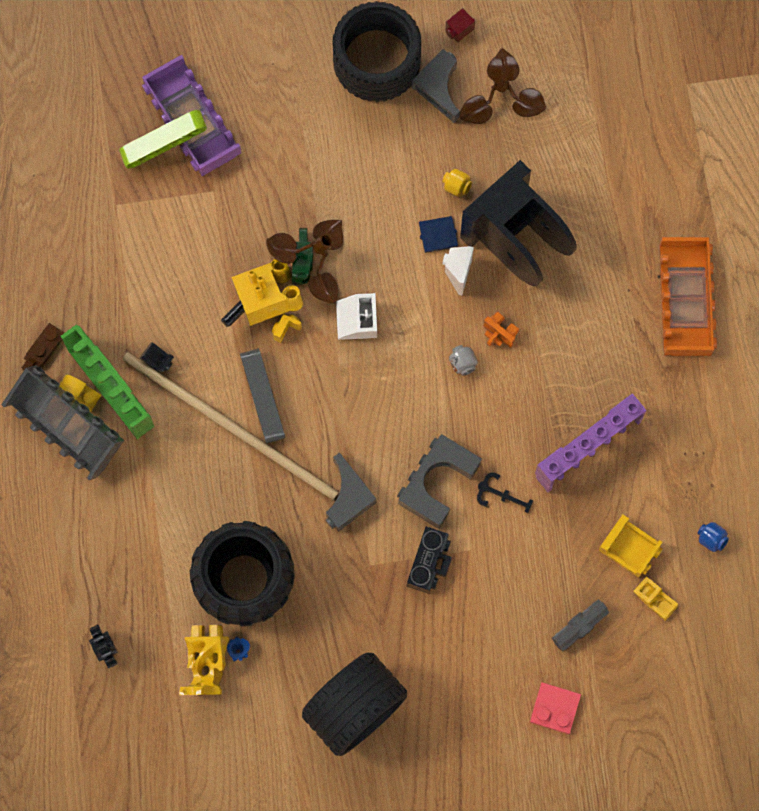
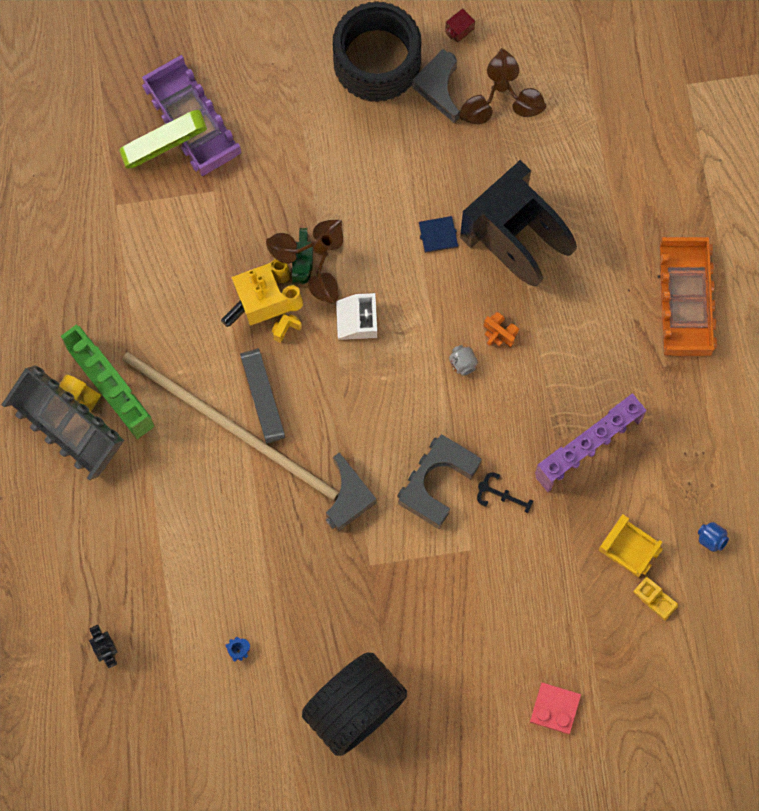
(43, 347): reddish brown hinge -> none
(157, 358): black bracket -> none
(212, 654): yellow hips -> none
(234, 541): black tyre -> none
(424, 567): black piece -> none
(457, 182): yellow head -> none
(457, 266): white slope -> none
(580, 625): dark grey piece -> none

